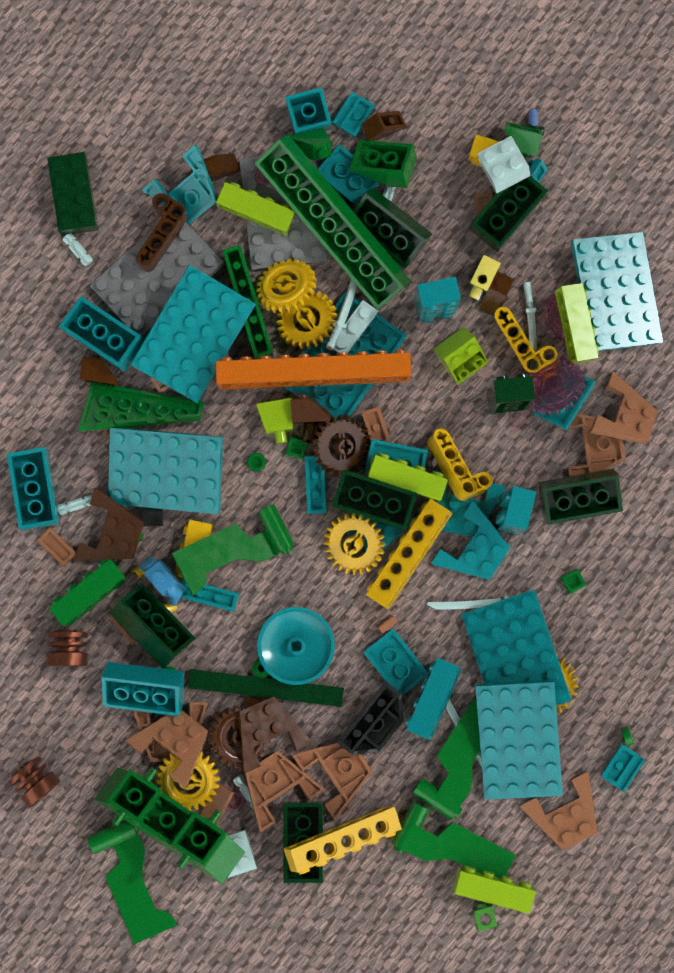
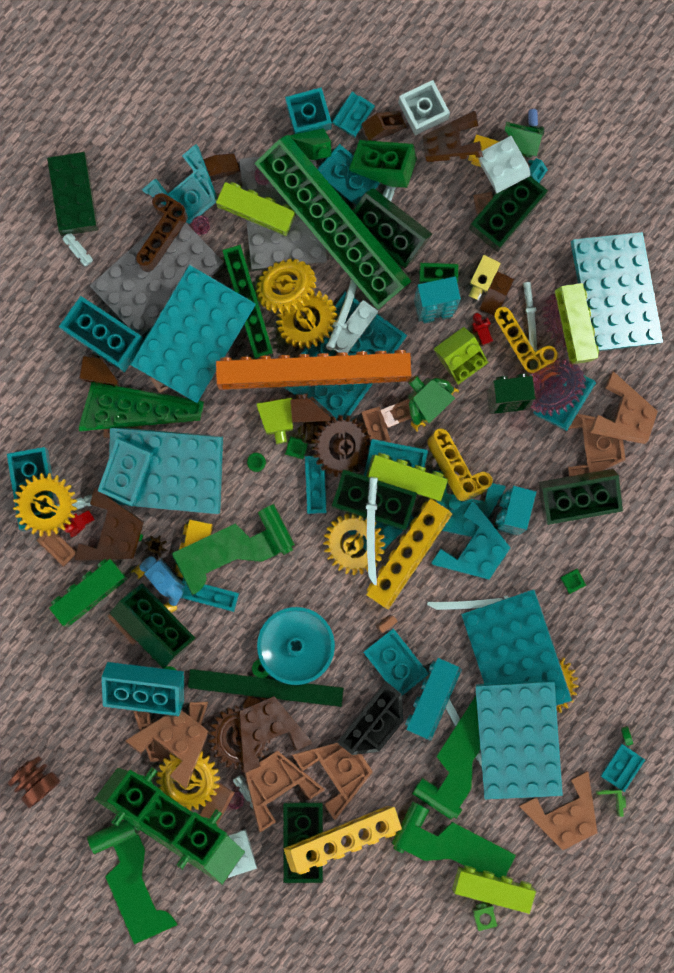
(27, 497): none -> yellow gear
(67, 648): copper wheel -> none
(78, 523): none -> red piece
(125, 471): none -> teal plate
(152, 516): pearl dark grey tile -> none
(161, 548): none -> dark brown gear
(200, 230): none -> clear pink bush
(371, 506): none -> light aqua sword
(395, 414): none -> nougat plate
(424, 107): none -> light aqua brick
(428, 399): none -> green torso
(436, 271): none -> green brick
(446, 140): none -> reddish brown wing
(481, 328): none -> red piece
(620, 800): none -> bright green bracket

